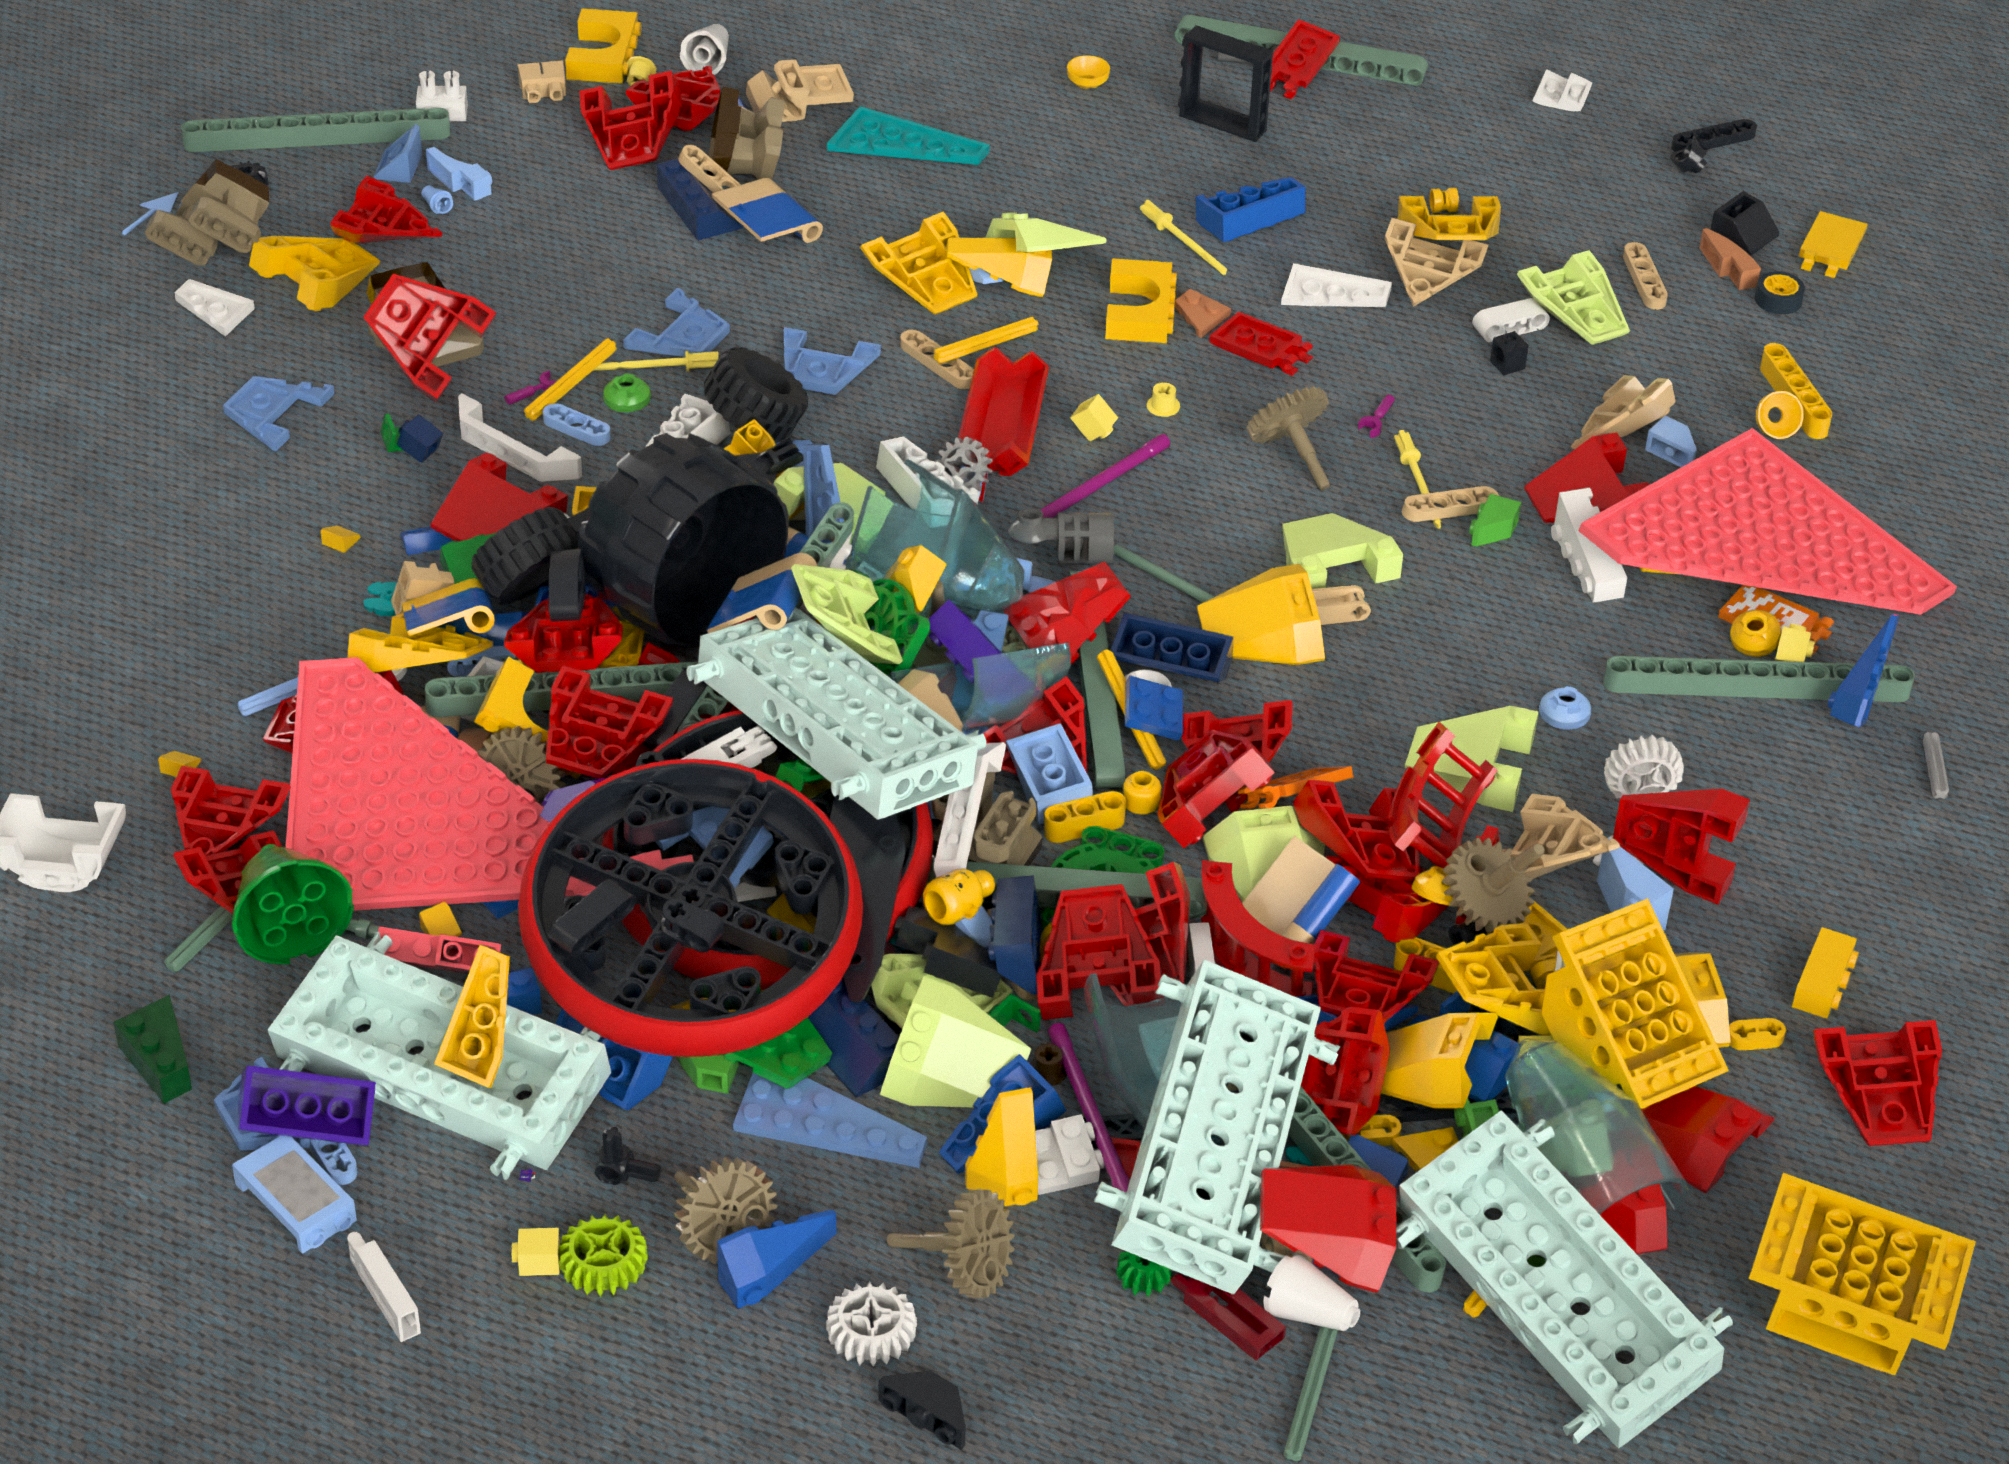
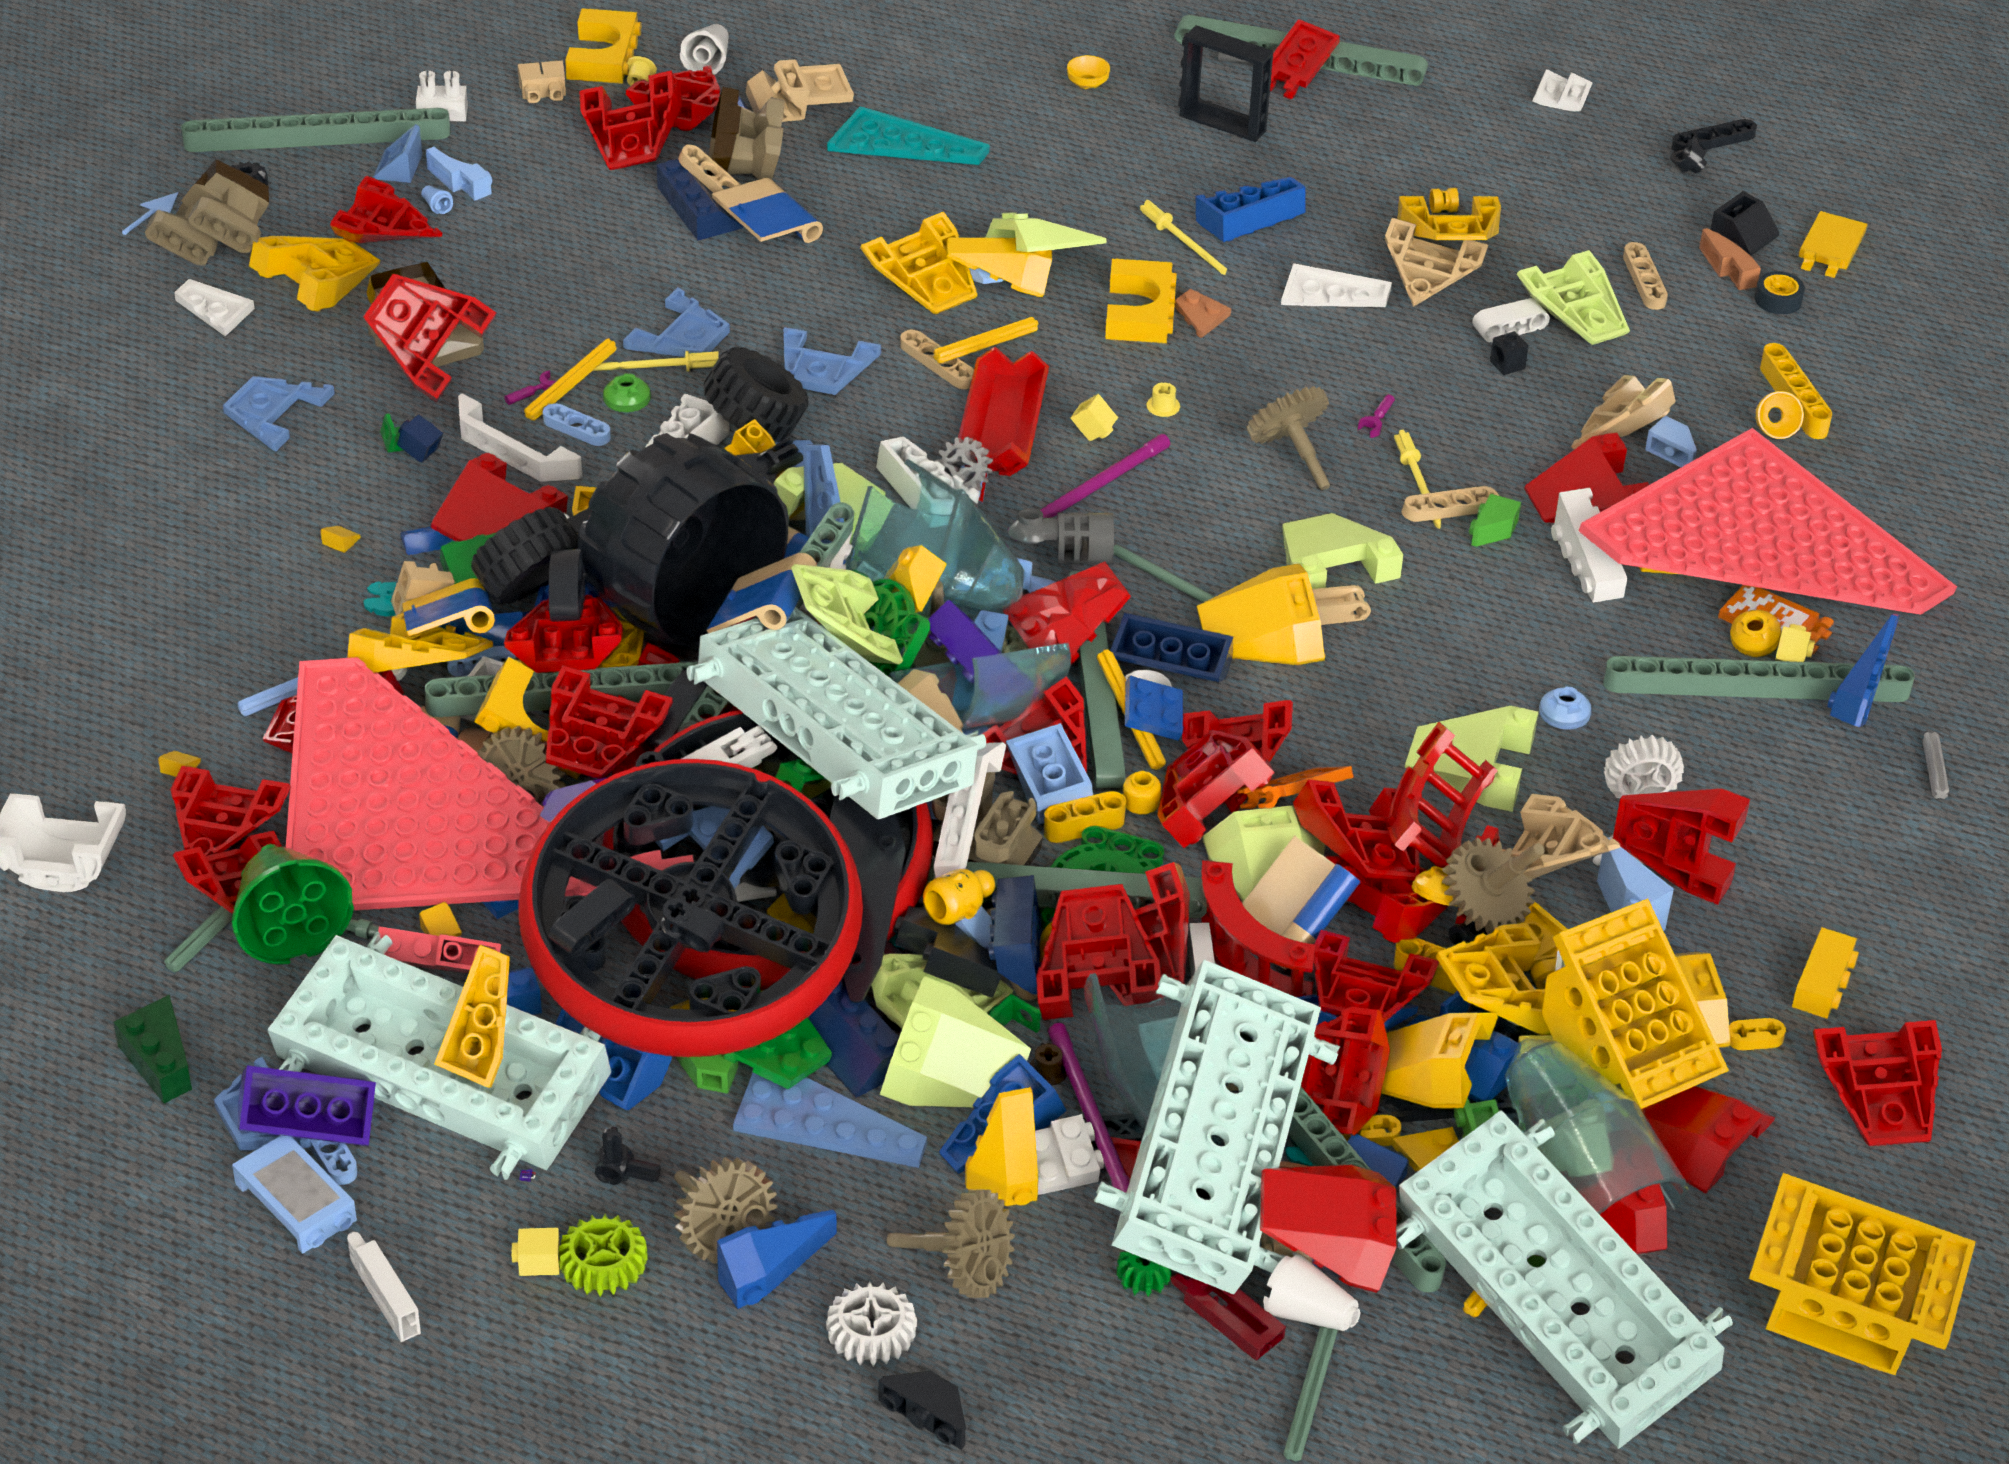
(1261, 342): red tile -> none

